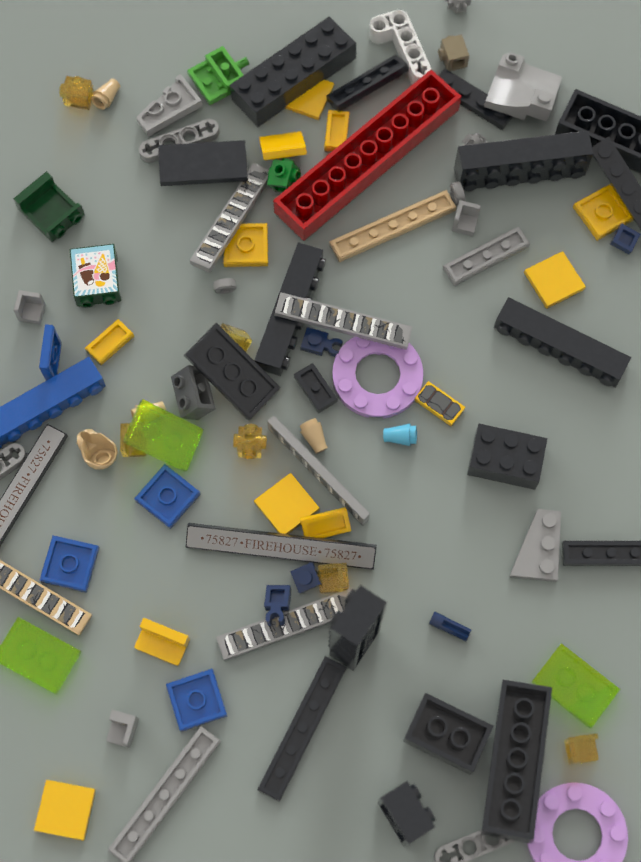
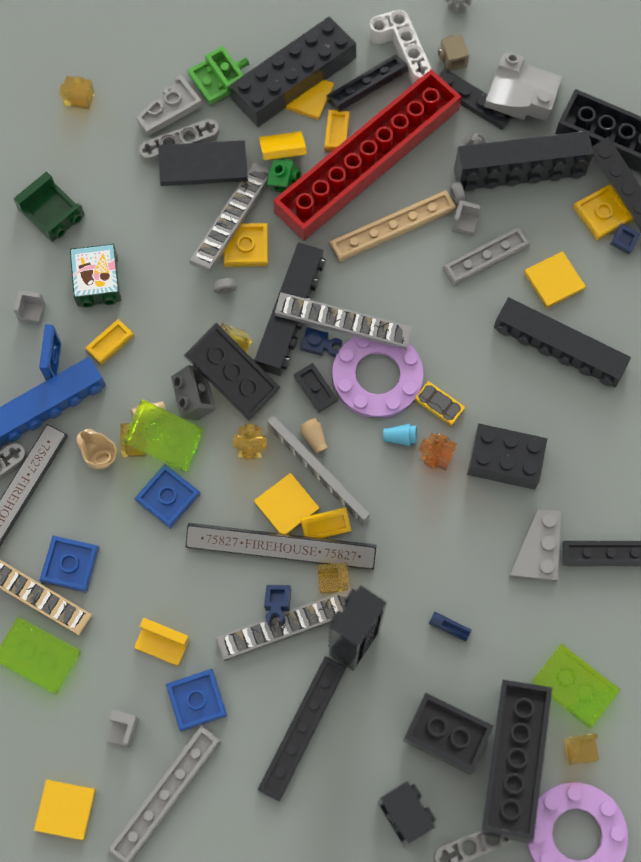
(105, 94): tan cone -> none
(306, 577): dark blue plate -> none
(437, 451): none -> clear orange brick

